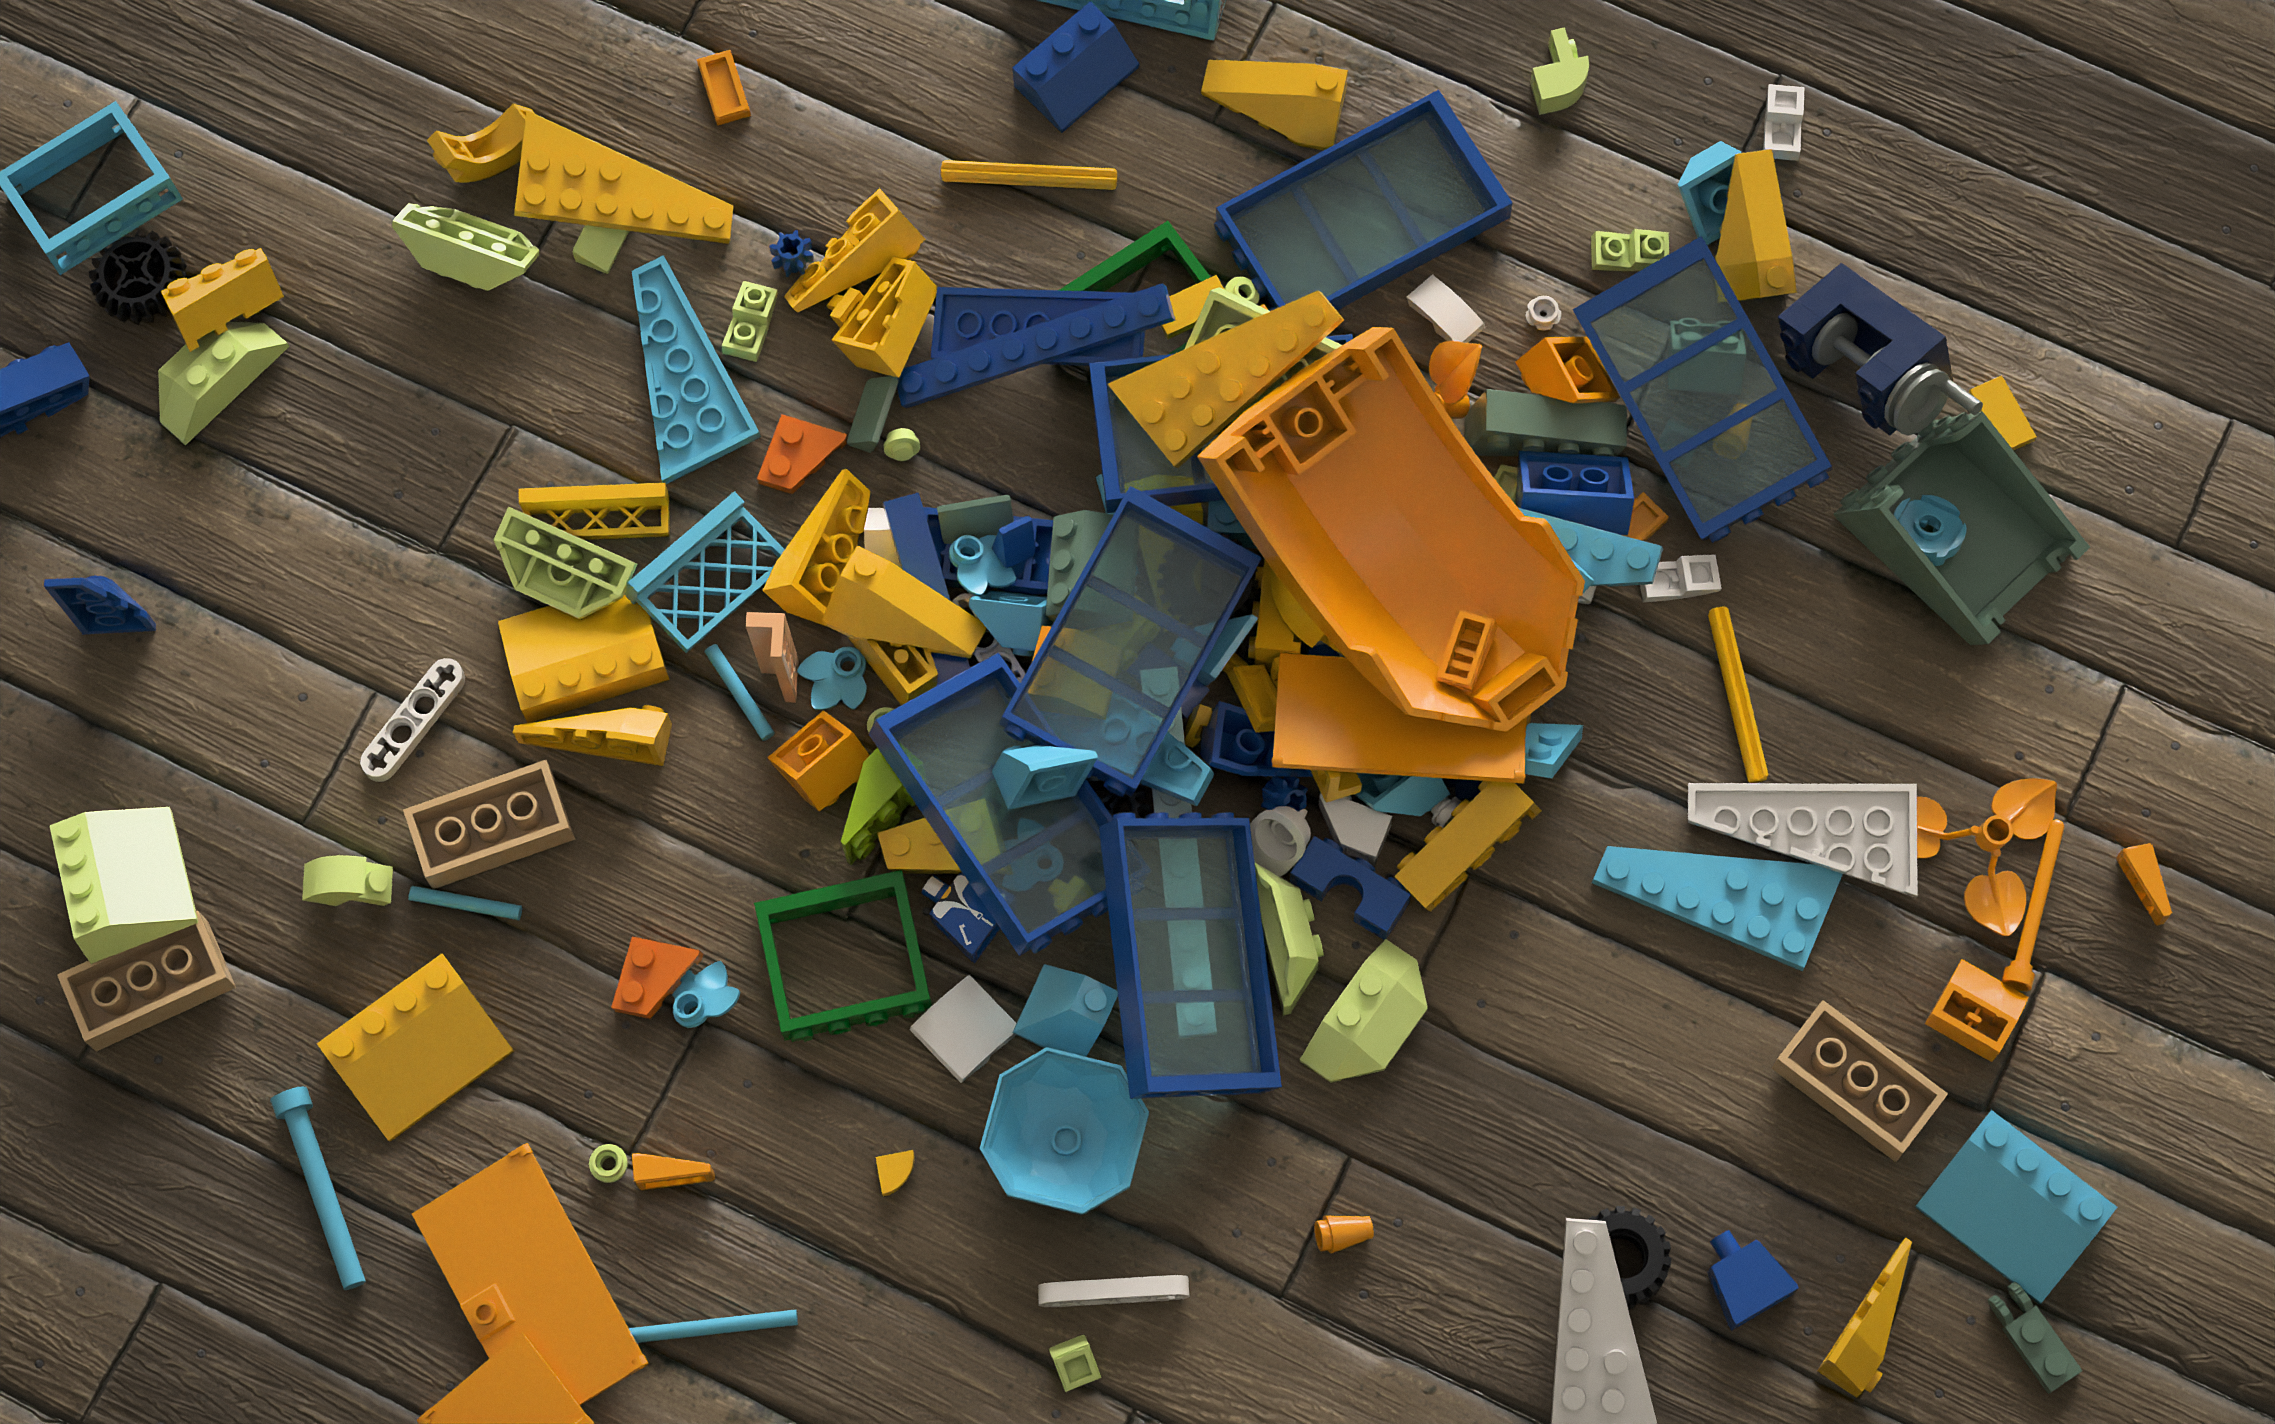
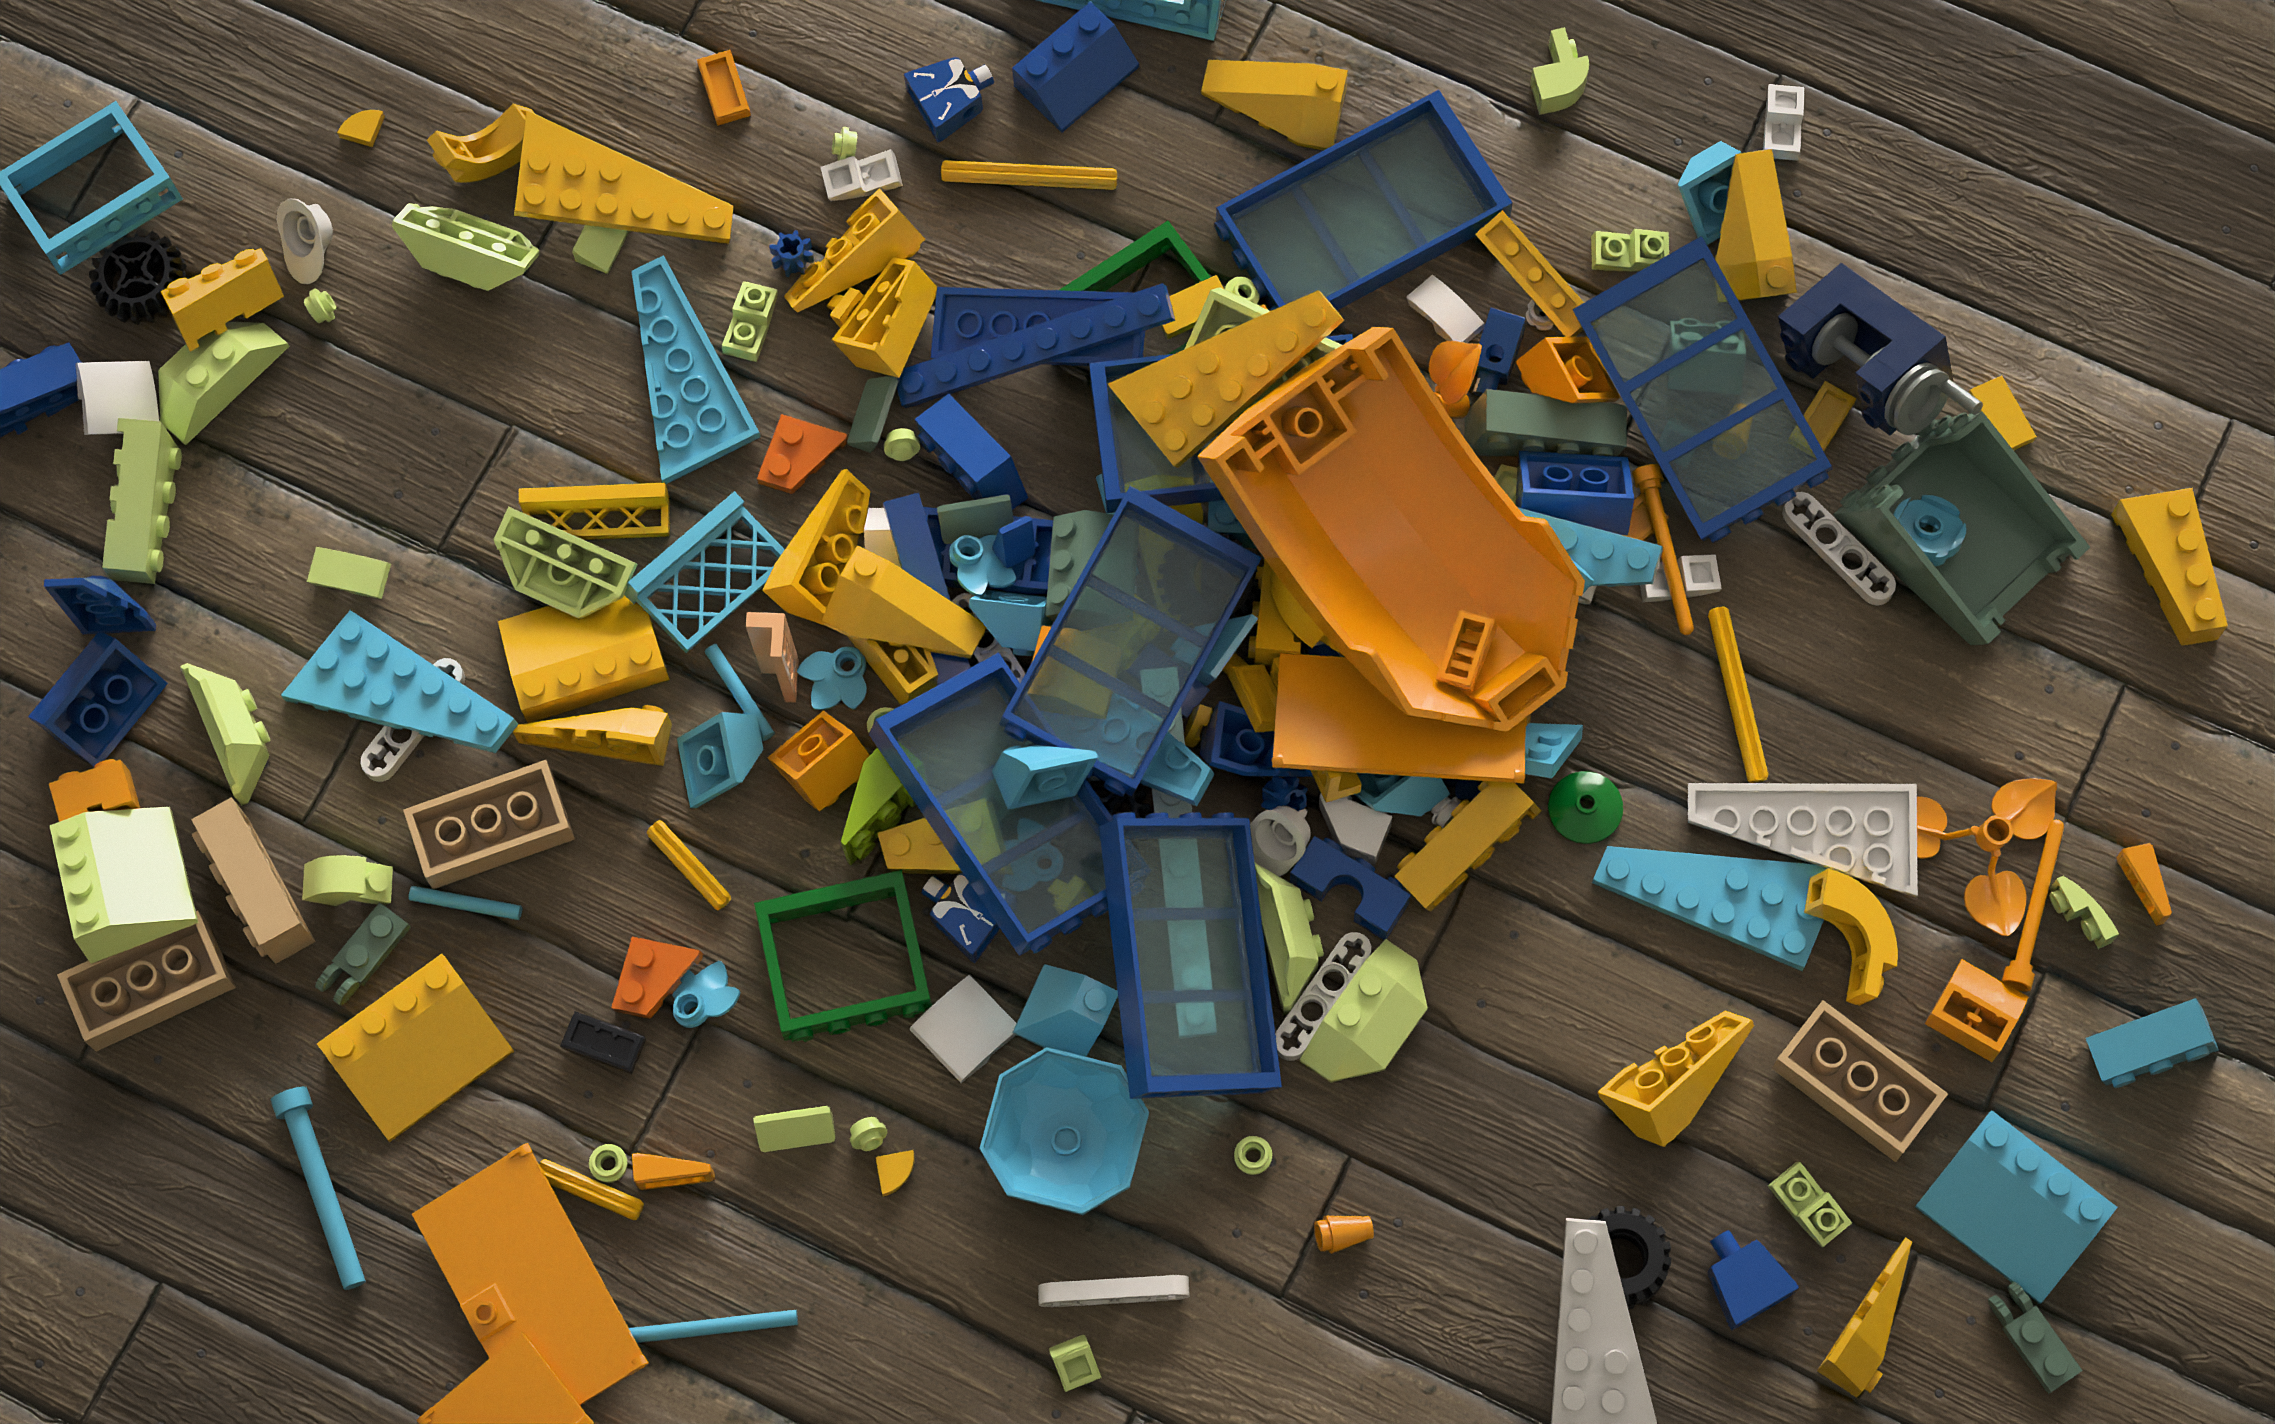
(98, 699): none -> blue slope
(98, 789): none -> light orange brick
(115, 392): none -> white slope
(140, 501): none -> yellowish green wedge
(231, 728): none -> yellowish green wedge
(251, 878): none -> tan brick
(304, 238): none -> white piece
(320, 306): none -> yellowish green plate
(349, 572): none -> yellowish green slope
(362, 127): none -> yellow tile
(364, 952): none -> sand green hinge
(388, 684): none -> medium azure wing
(592, 1190): none -> yellow axle
(603, 1042): none -> black plate
(688, 865): none -> yellow axle
(718, 755): none -> medium azure slope
(795, 1129): none -> yellowish green slope
(844, 143): none -> yellowish green plate
(861, 178): none -> white slope
(867, 1134): none -> yellowish green plate
(947, 94): none -> blue torso
(969, 452): none -> blue wedge
(1253, 1143): none -> yellowish green plate
(1319, 994): none -> white beam
(1499, 340): none -> blue torso
(1532, 273): none -> yellow fence
(1582, 824): none -> green dish
(1649, 481): none -> light orange piece
(1670, 1089): none -> yellow wedge
(1809, 1205): none -> yellowish green slope
(1828, 412): none -> yellow tile
(1844, 544): none -> white beam
(1863, 924): none -> yellow arch
(2076, 902): none -> yellowish green slope
(2152, 1043): none -> medium azure wedge
(2176, 562): none -> yellow wedge

